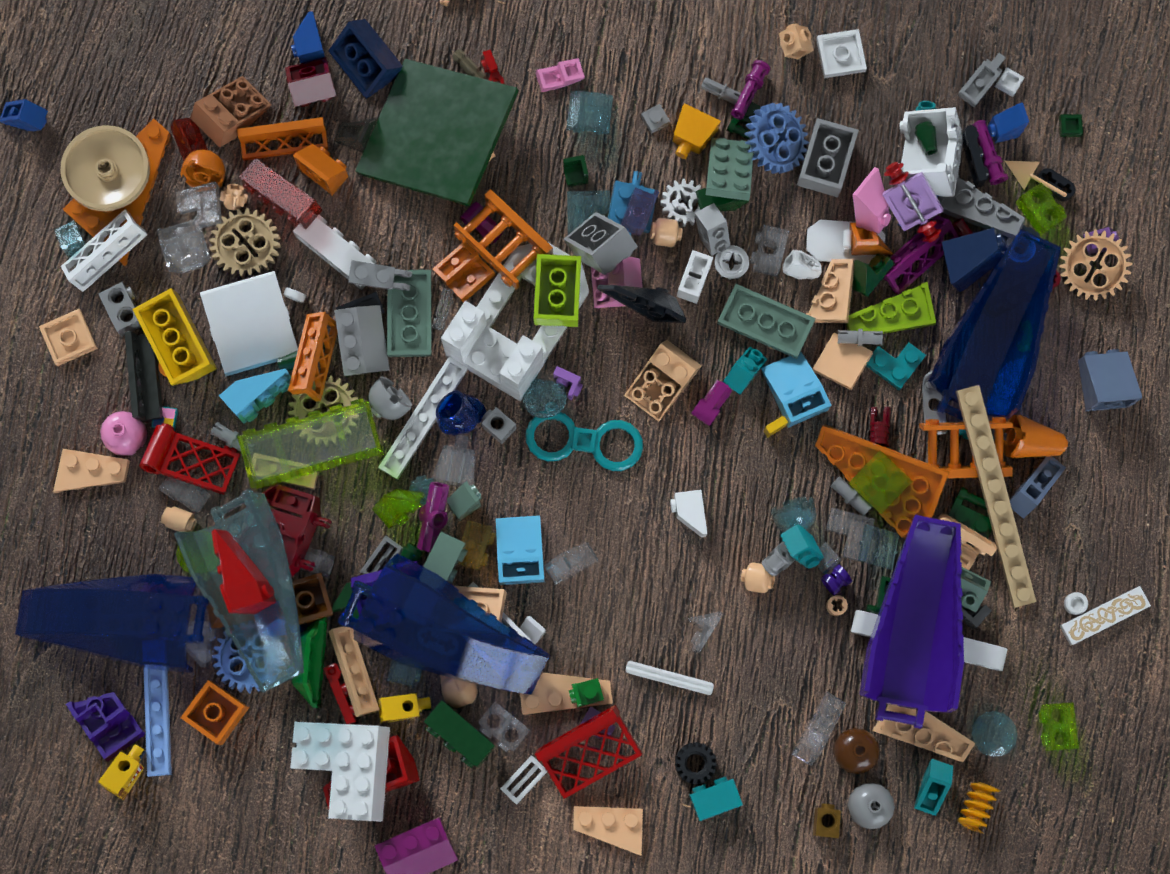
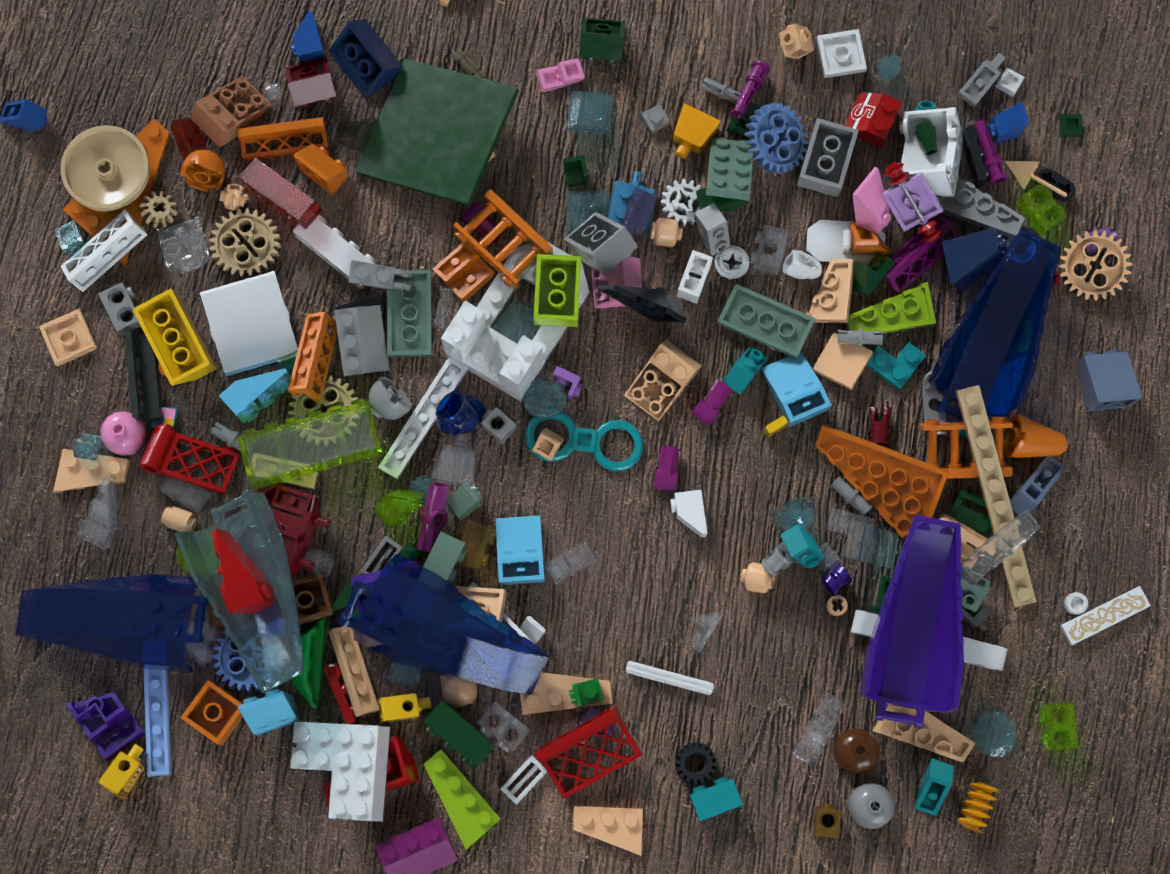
(87, 446): none -> clear light blue bracket
(103, 515): none -> clear slope
(156, 202): none -> tan gear
(204, 200): clear plate -> none
(269, 713): none -> medium azure slope
(273, 91): none -> clear plate
(294, 295): white tile -> none
(463, 803): none -> lime wing
(490, 66): red plate -> none
(516, 322): none -> clear light blue piece
(548, 444): none -> light nougat slope
(602, 39): none -> dark green slope
(667, 474): none -> magenta piece
(873, 117): none -> red slope
(880, 482): clear neon green plate -> none
(889, 67): none -> clear light blue gear
(961, 227): dark red pin -> none
(999, 546): none -> clear slope

